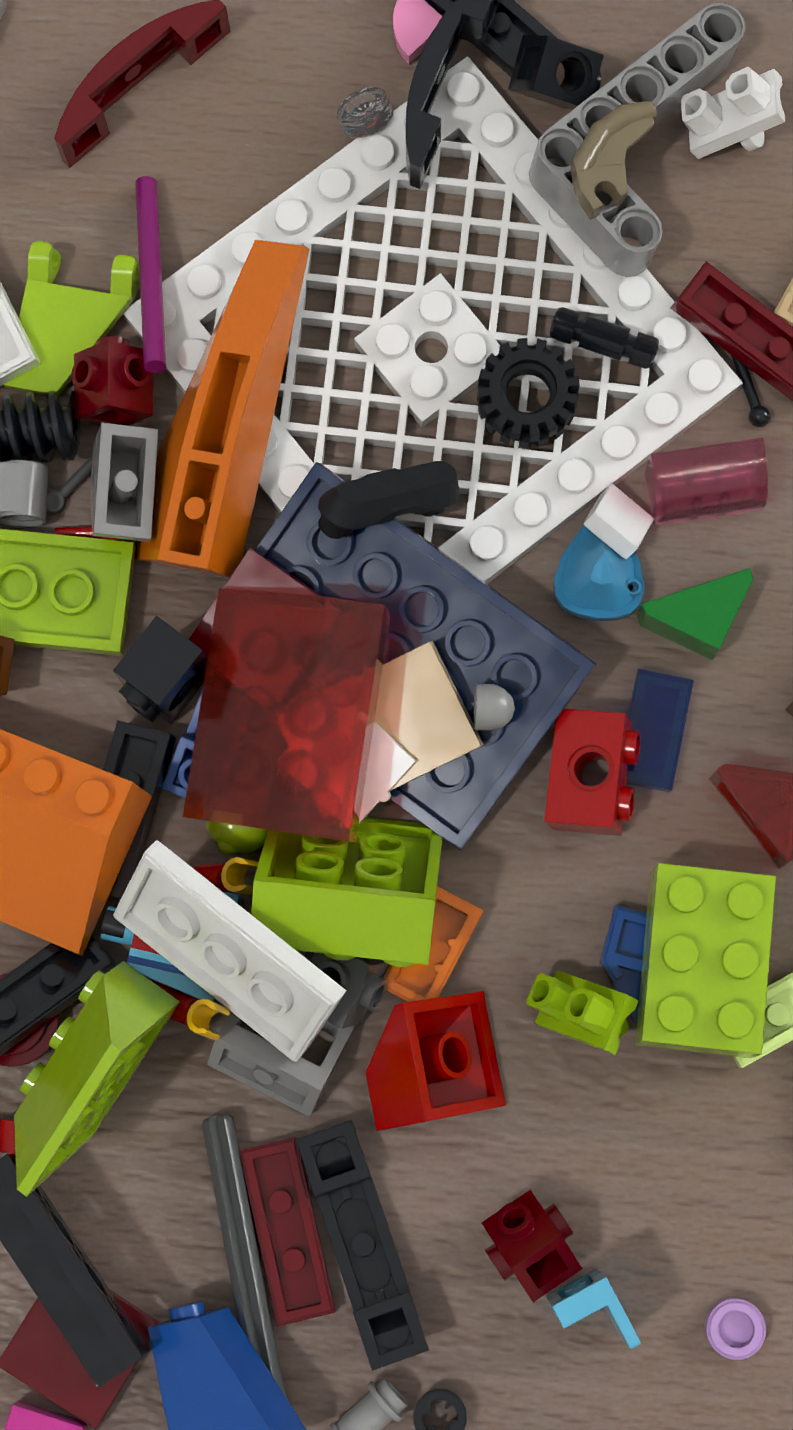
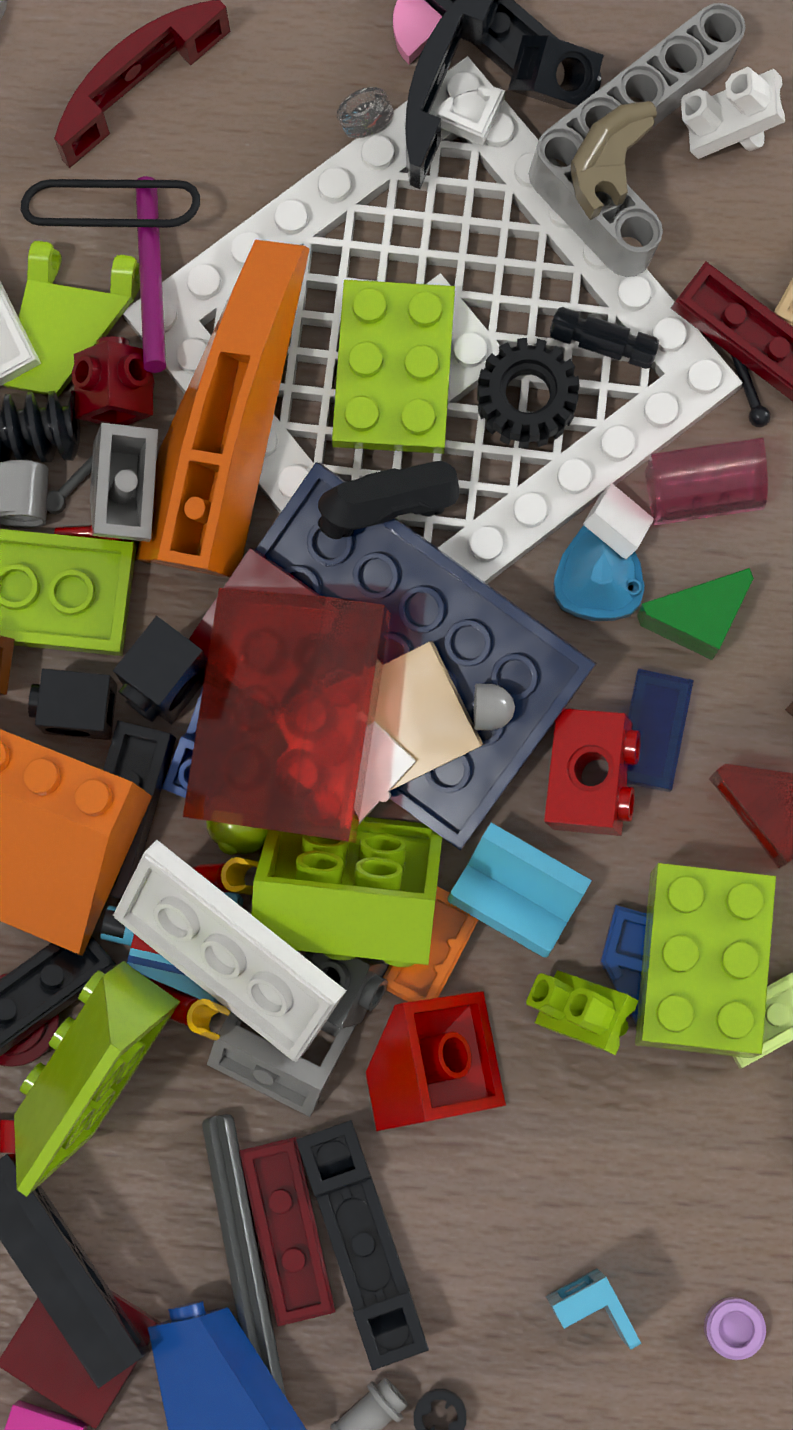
(74, 704): none -> black brick
(100, 183): none -> black piece
(393, 366): none -> lime plate
(471, 113): none -> white tile
(518, 890): none -> medium azure panel
(525, 1235): dark red brick -> none

